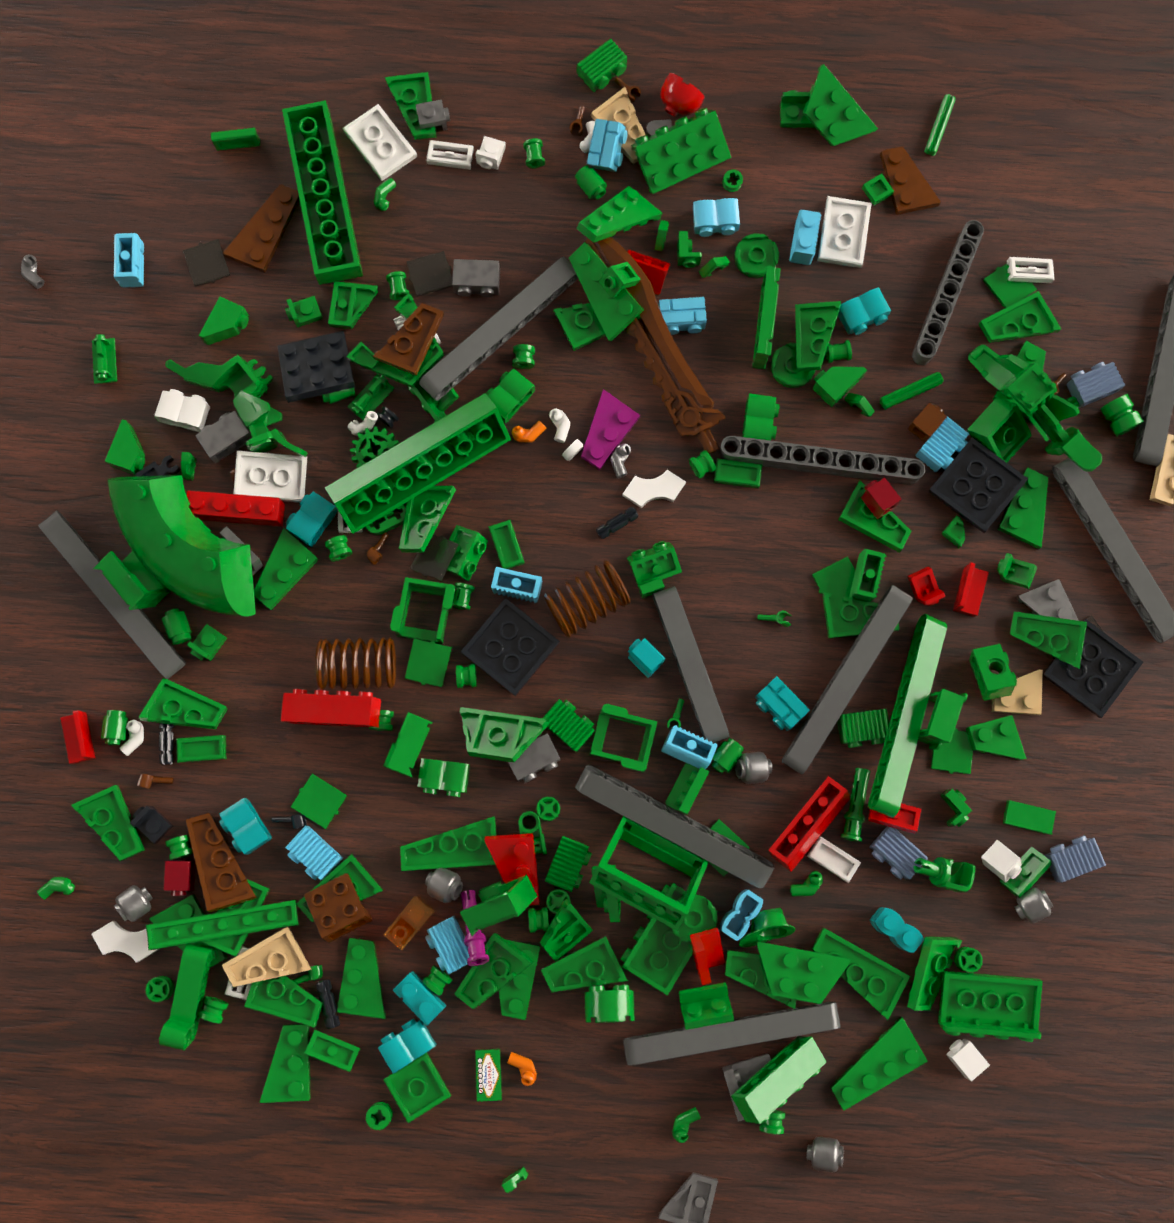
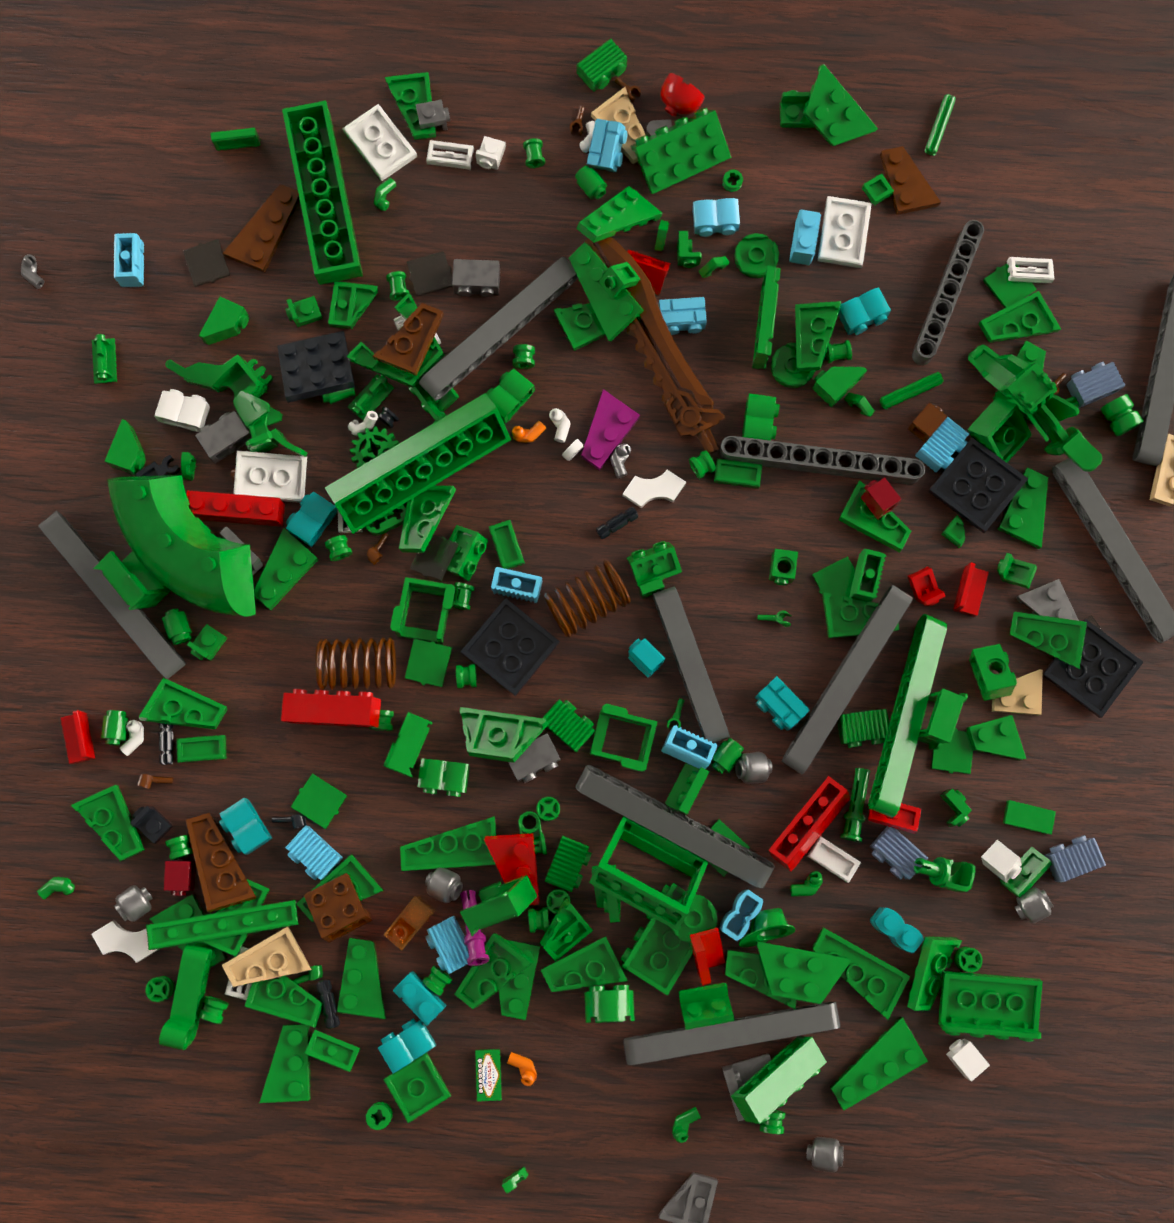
(786, 557): none -> green brick

